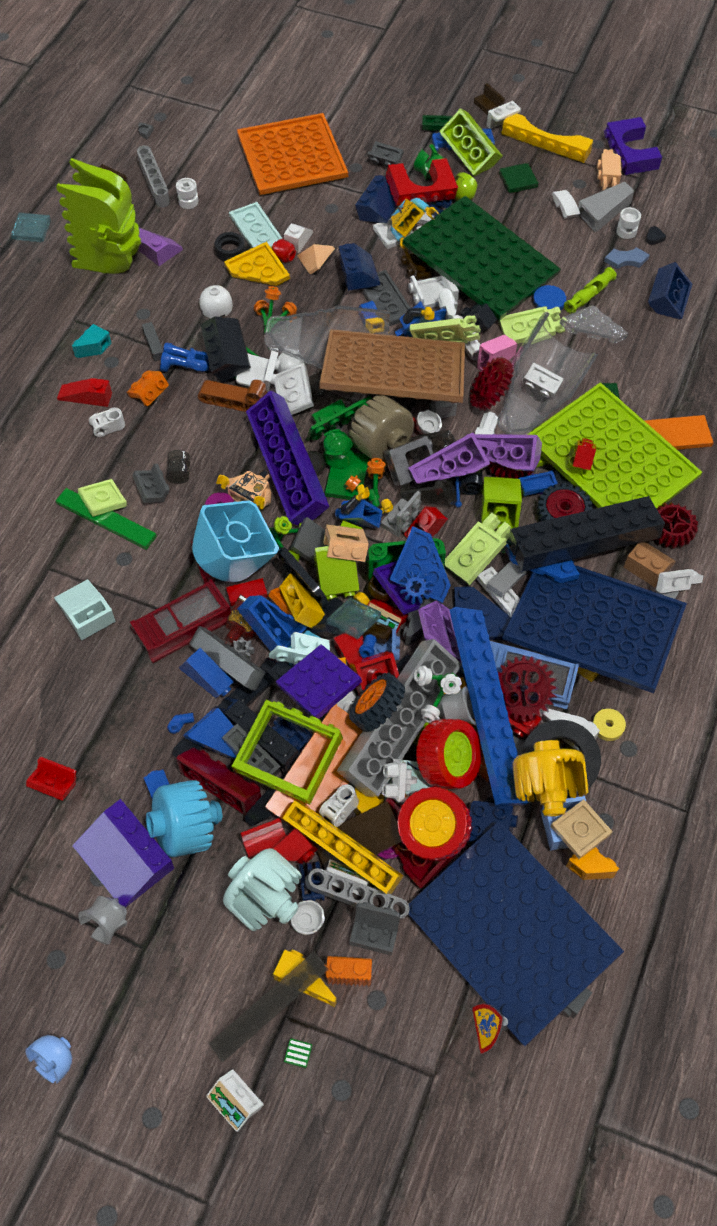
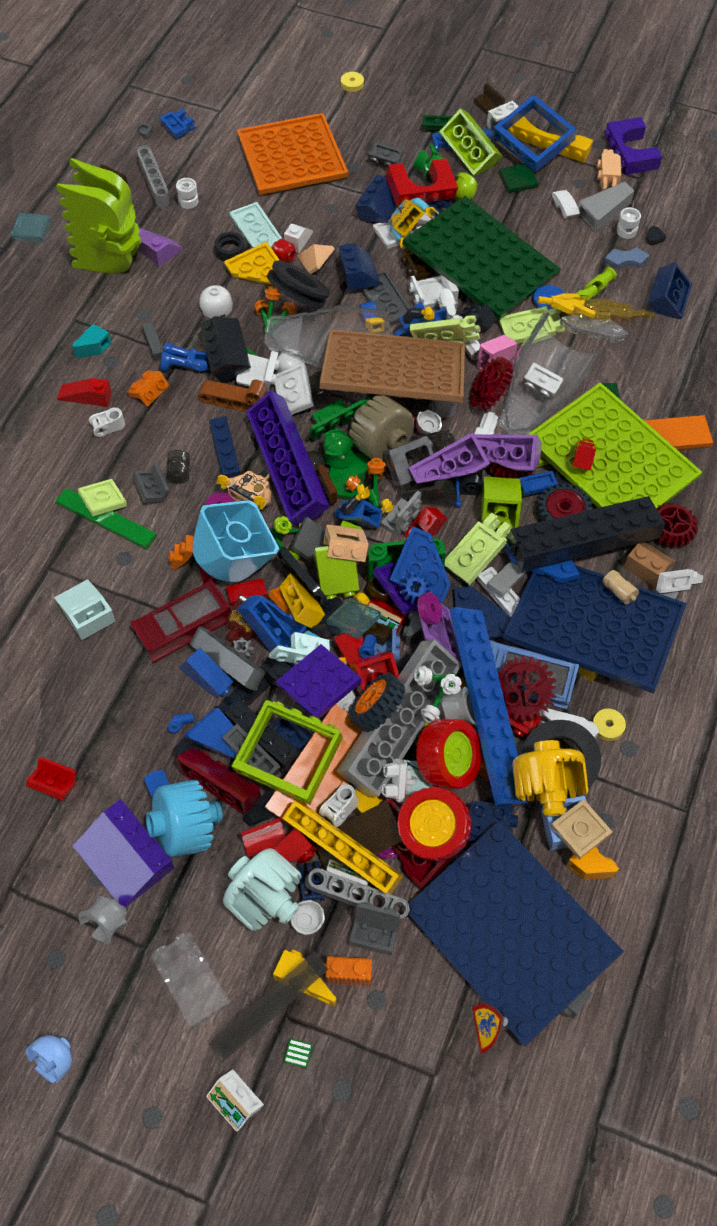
(177, 123): none -> blue plate
(181, 553): none -> orange slope
(190, 979): none -> clear bracket
(224, 447): none -> dark blue plate
(298, 284): none -> black tyre
(327, 484): none -> reddish brown tile
(352, 81): none -> light yellow piece
(429, 608): none -> magenta piece
(520, 150): none -> blue window
(594, 308): none -> piece
(623, 589): none -> tan piece

